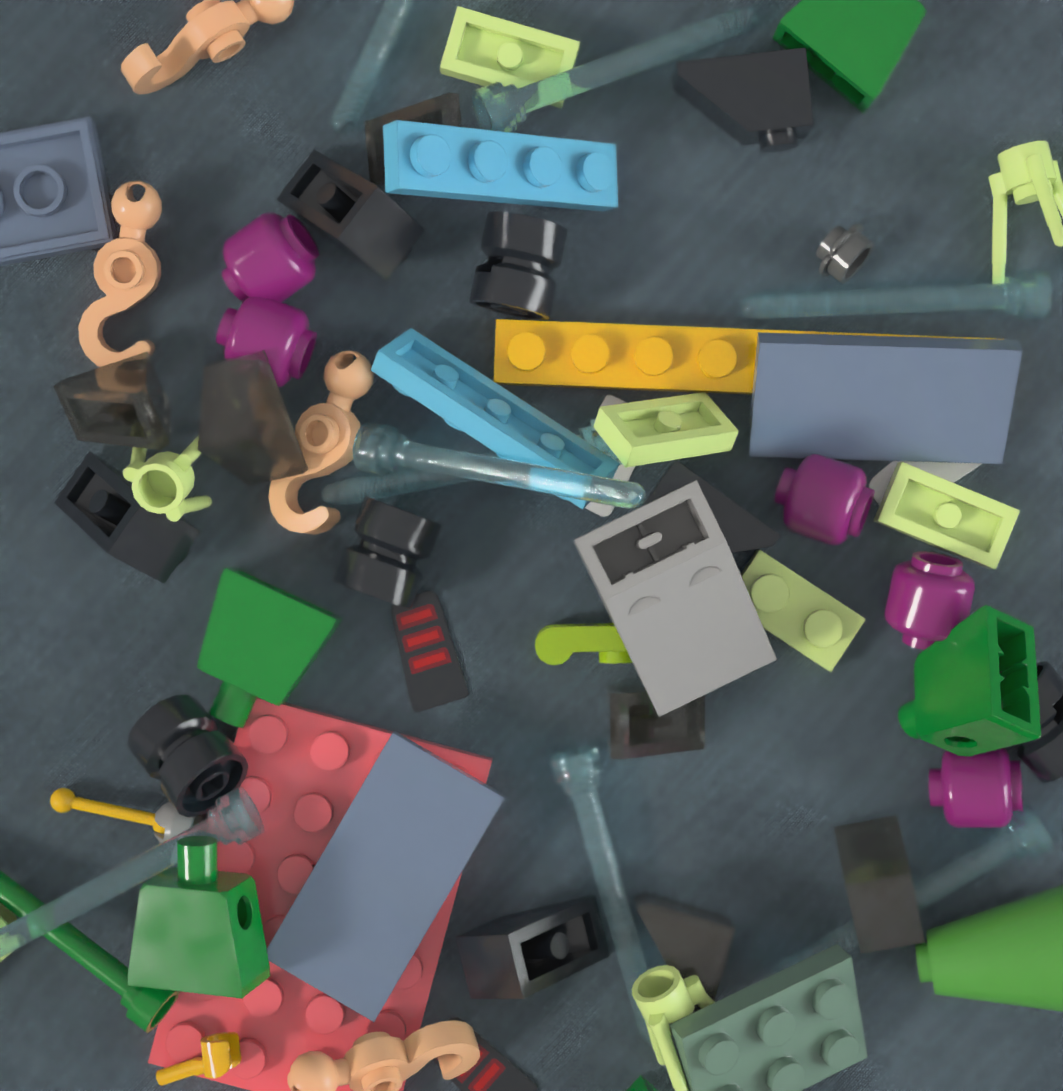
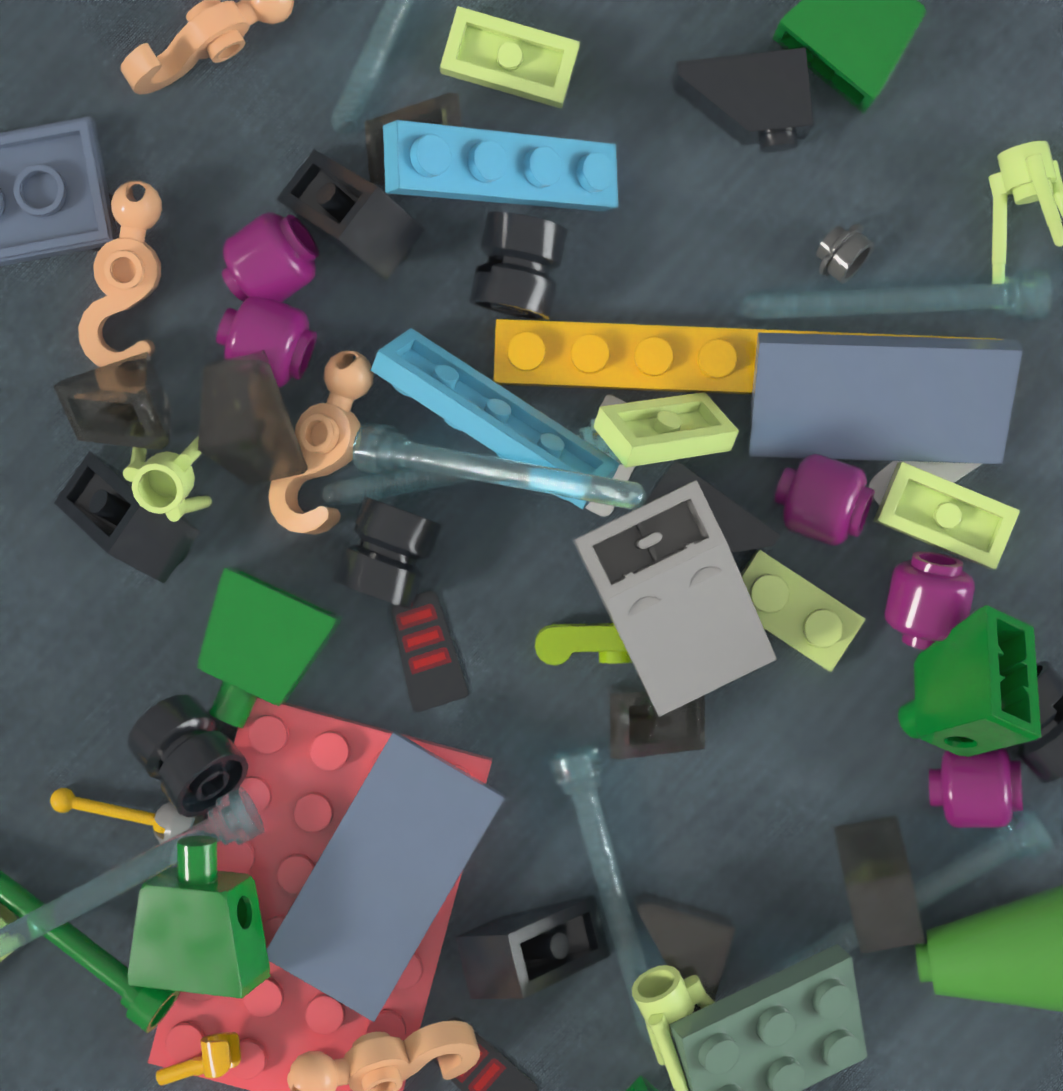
(505, 106): clear light blue piece -> none

